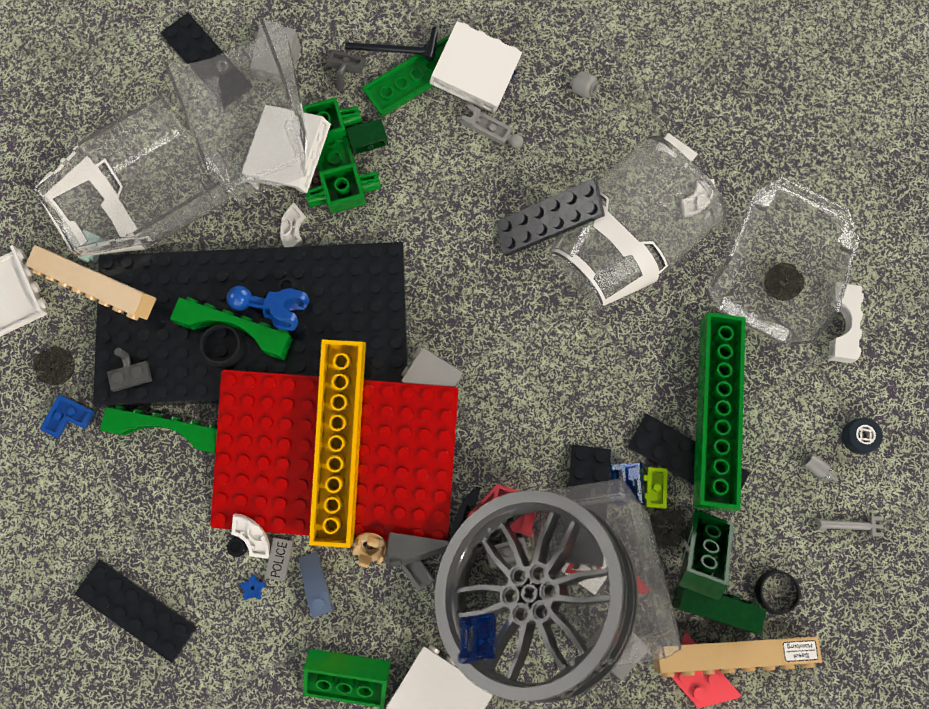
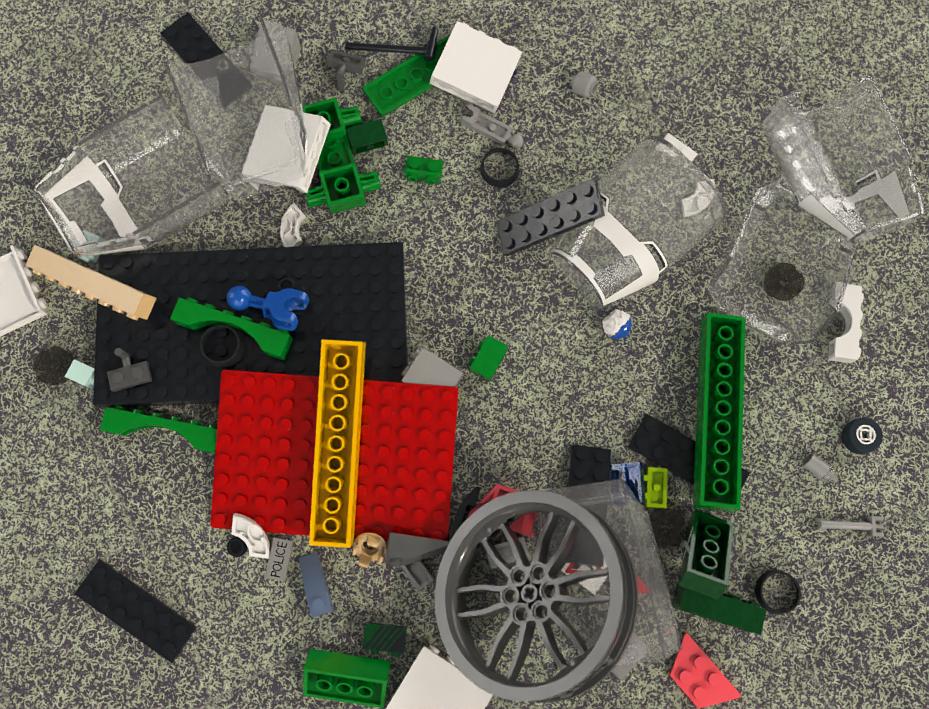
(65, 411): blue plate -> none
(81, 374): none -> light aqua brick
(258, 586): blue plate -> none
(384, 638): none -> brick
(423, 169): none -> green bracket
(483, 638): clear blue plate -> none
(488, 358): none -> green brick
(499, 183): none -> black tyre
(617, 324): none -> white piece
(742, 655): tan brick -> none
(846, 161): none -> clear windscreen

